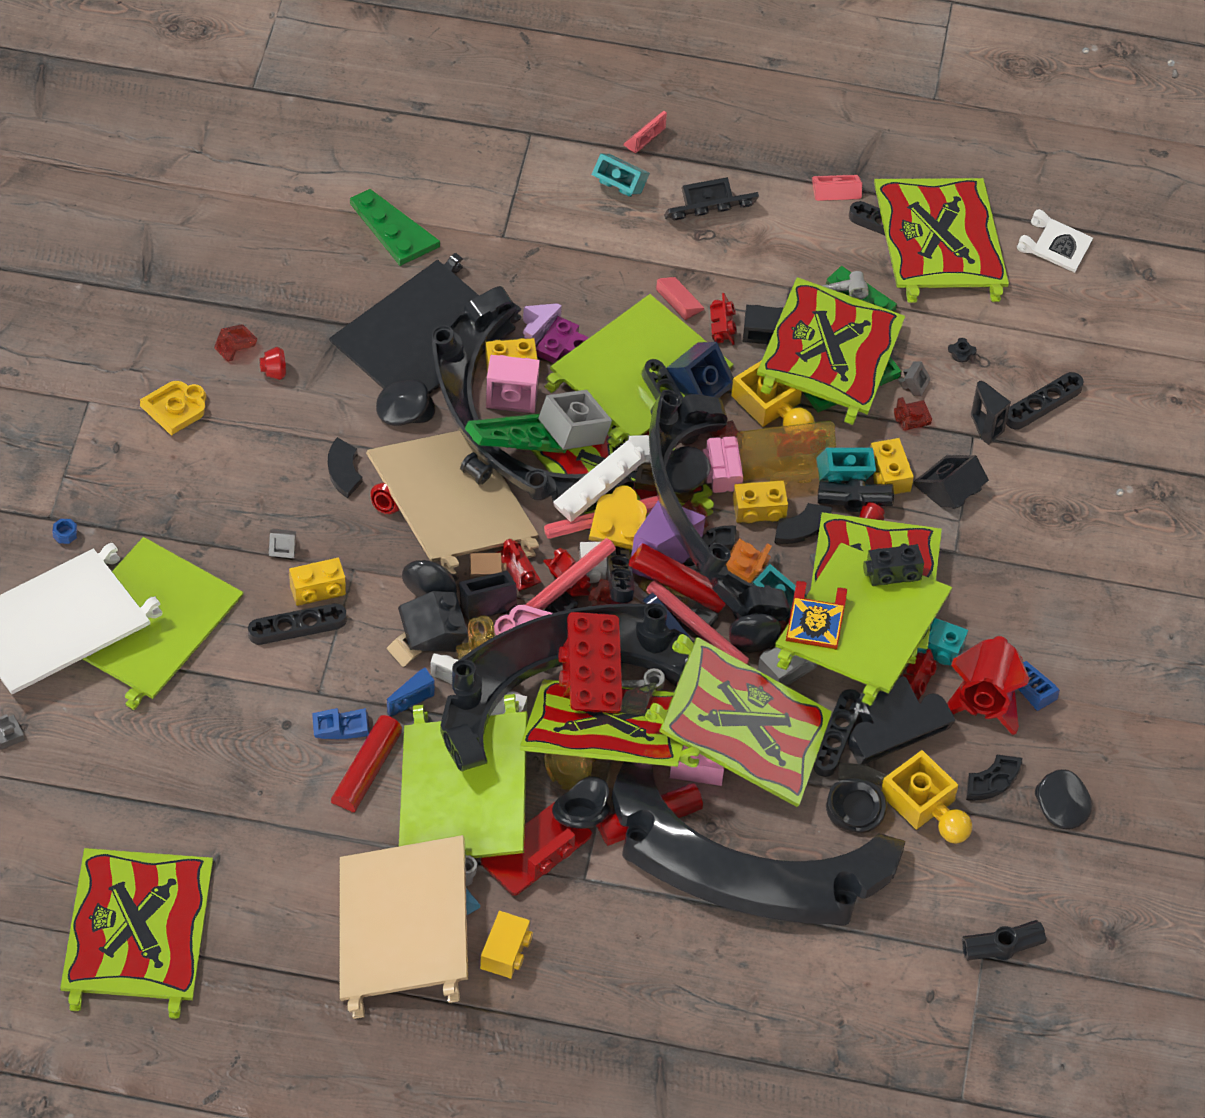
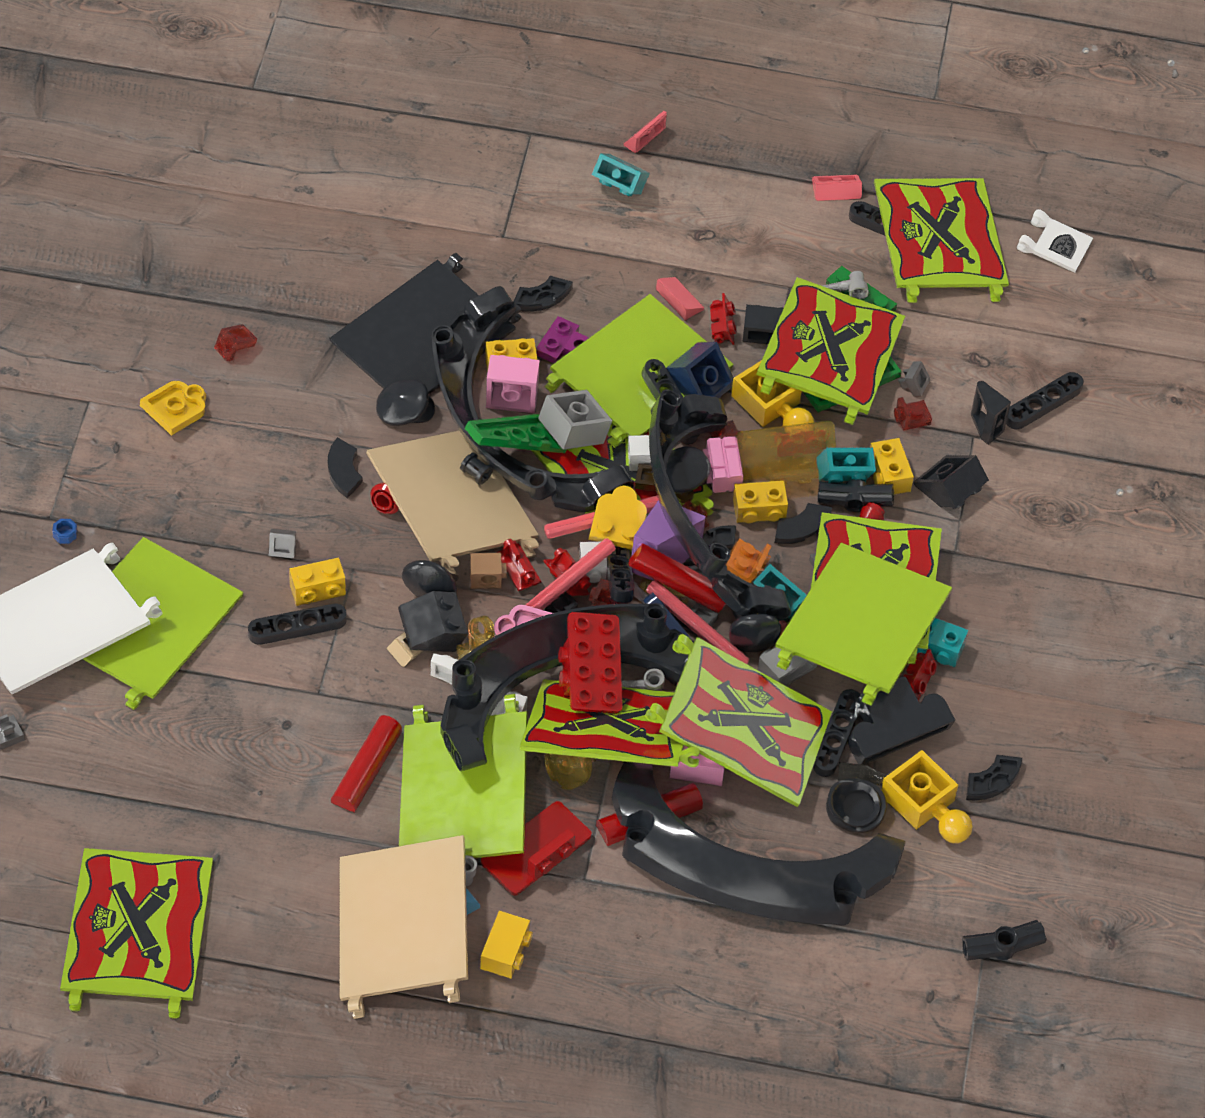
(273, 363): red cone -> none
(337, 725): blue slope -> none
(395, 230): green wing -> none
(414, 691): blue slope -> none
(488, 595): black brick -> none
(539, 320): lavender slope -> none
(544, 295): none -> black tile
(584, 804): black piece -> none
(599, 480): white hinge -> none
(638, 699): clear smoke tile -> none
(708, 196): black bracket -> none
(816, 621): flag -> none
(894, 565): black brick -> none
(962, 355): black plate -> none
(989, 682): red brick -> none
(1050, 690): blue slope -> none
(1064, 799): black piece -> none

